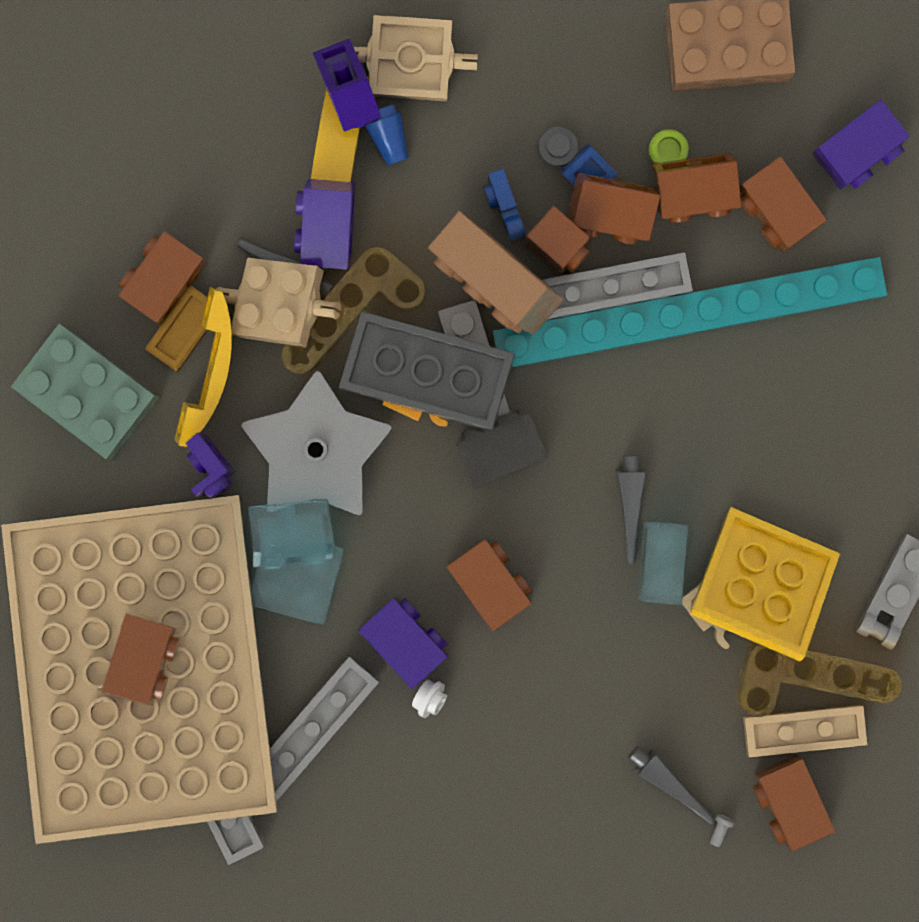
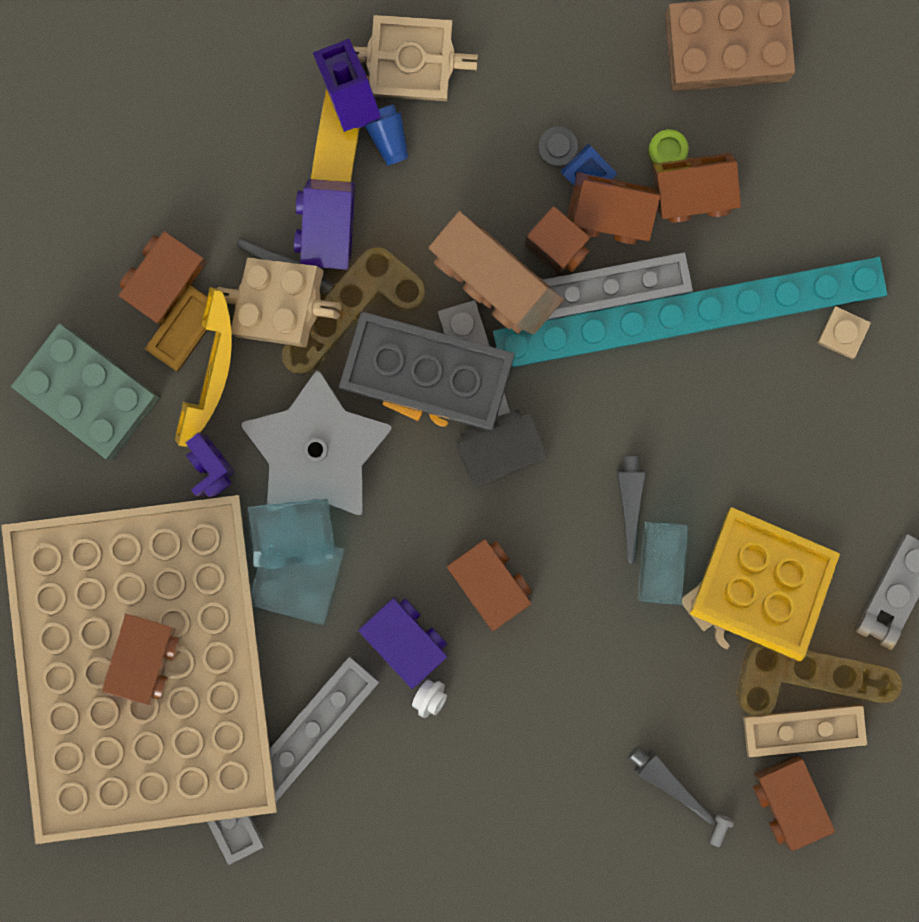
(500, 195): blue plate -> none
(780, 205): dark orange brick -> none
(843, 332): none -> tan plate
(862, 144): dark purple brick -> none

